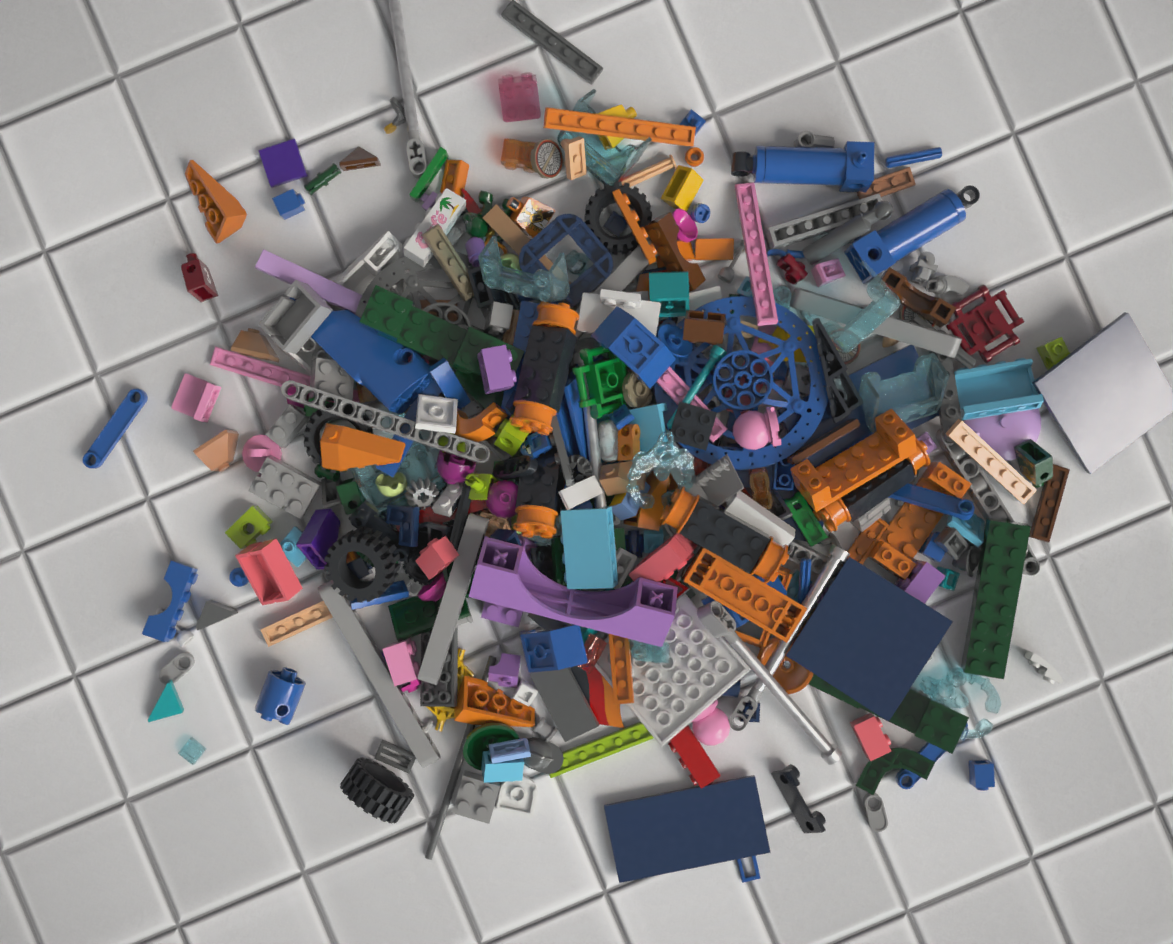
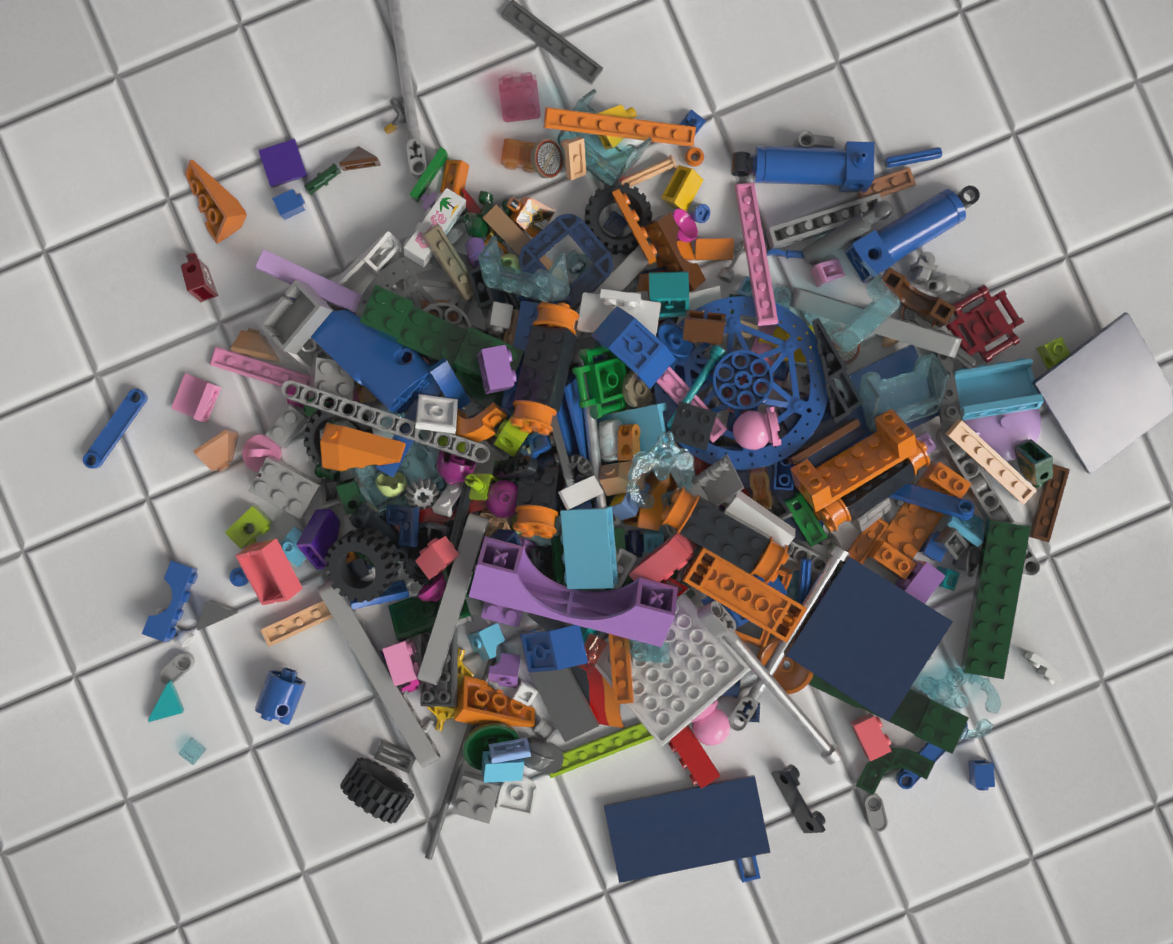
(486, 640): none -> medium azure brick
(621, 417): blue tile -> none
(794, 269): dark red plate -> none

